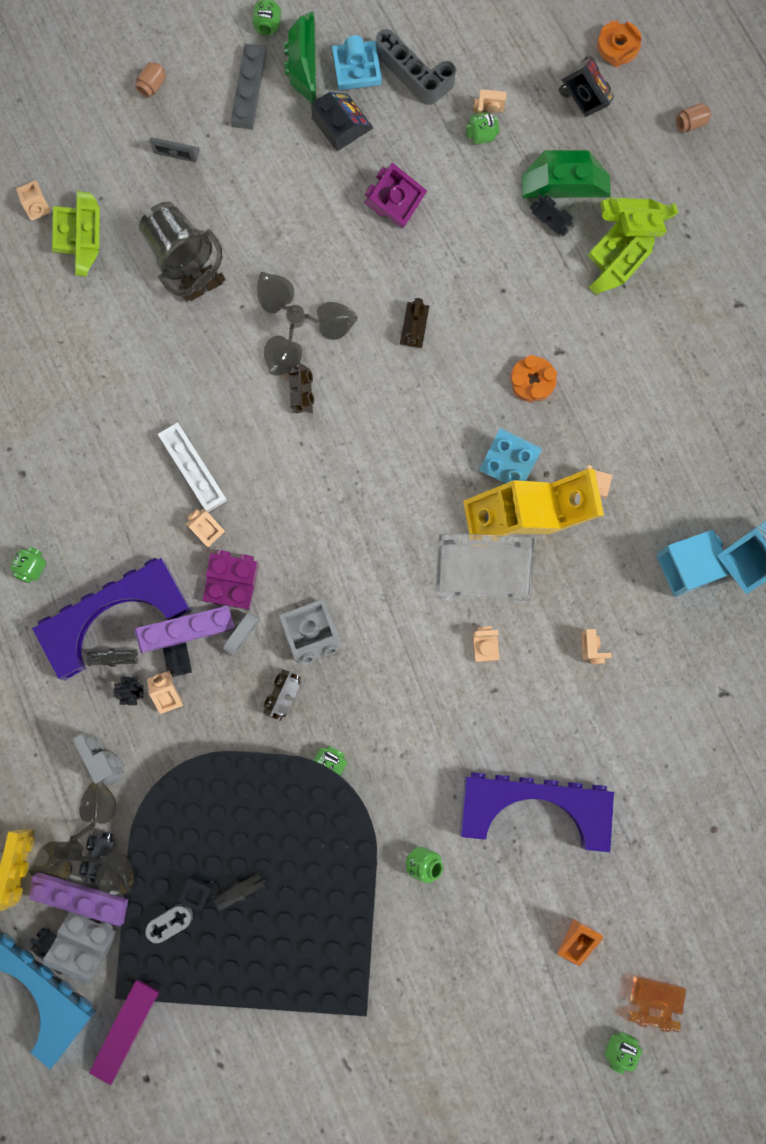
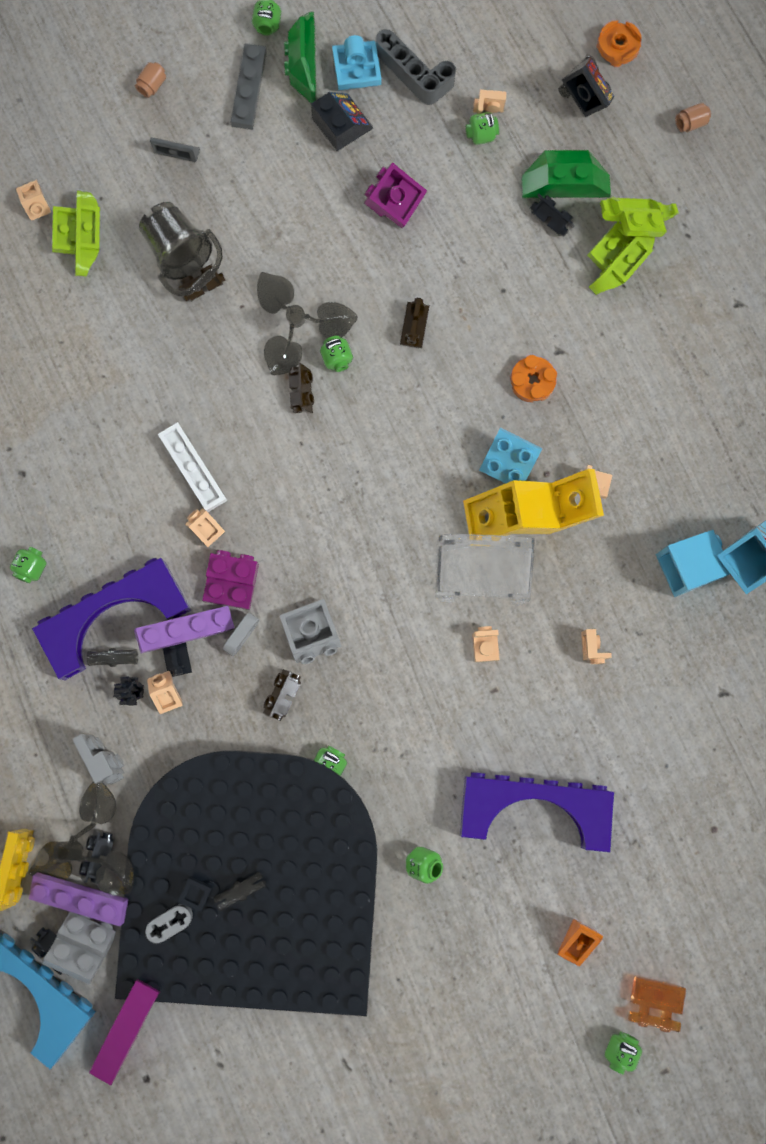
(336, 353): none -> bright green head

